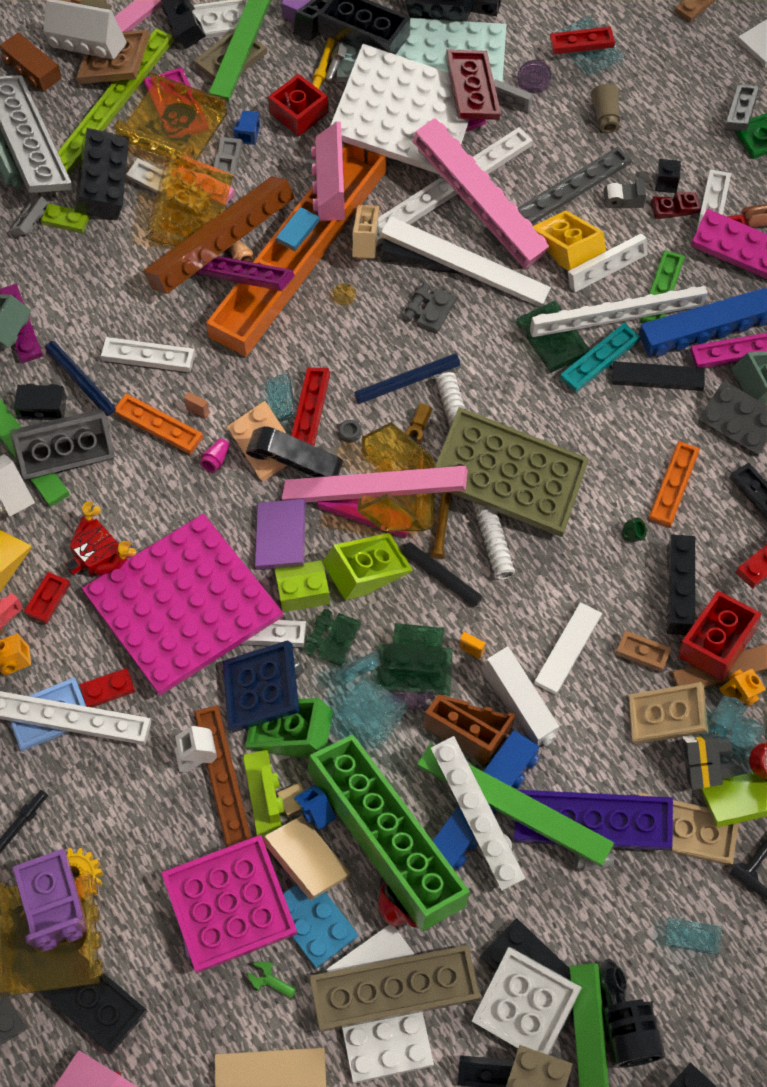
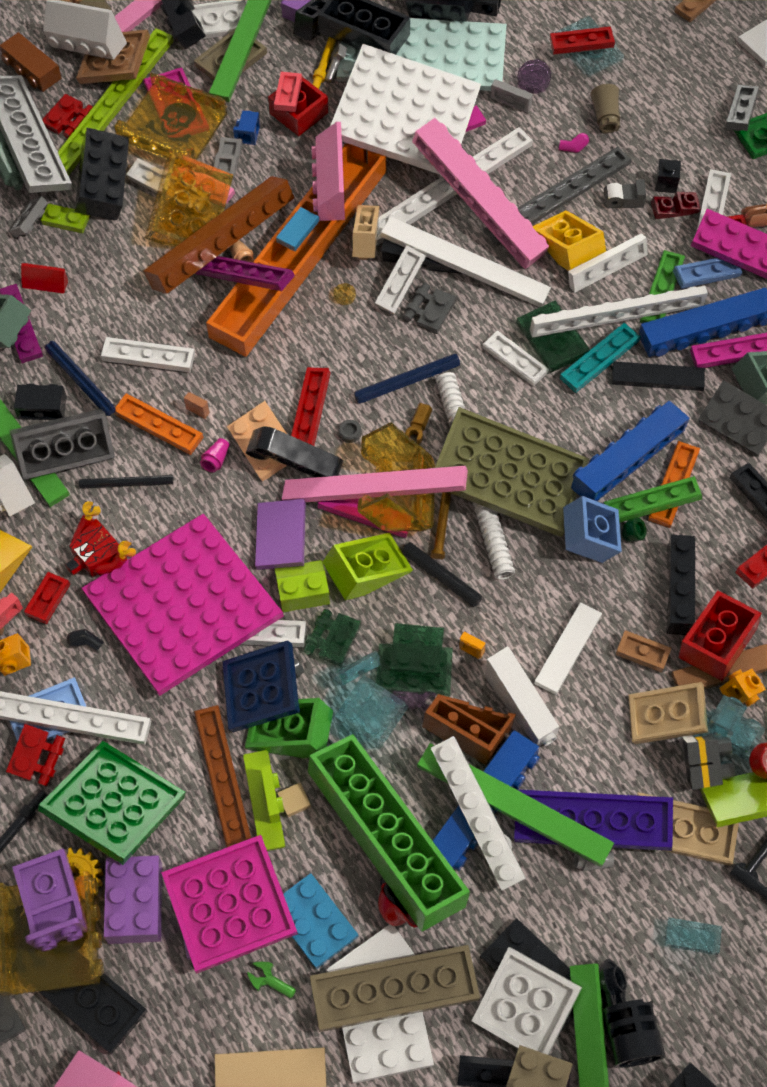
(28, 752): none -> red plate
(43, 278): none -> red slope
(63, 112): none -> red plate
(84, 637): none -> black arm
(107, 688): red plate -> none
(112, 802): none -> plate
(126, 481): none -> black bar
(133, 900): none -> medium lavender brick
(194, 747): white brick -> none
(281, 397): clear light blue plate -> none
(288, 91): none -> coral plate
(306, 857): tan tile -> none
(315, 807): blue brick -> none
(400, 280): none -> white plate
(472, 84): dark red plate -> none
(515, 358): none -> white tile
(576, 144): none -> dark pink arm
(592, 529): none -> medium blue brick
(629, 452): none -> blue brick
(656, 499): none -> bright green tile
(705, 272): none -> medium blue tile

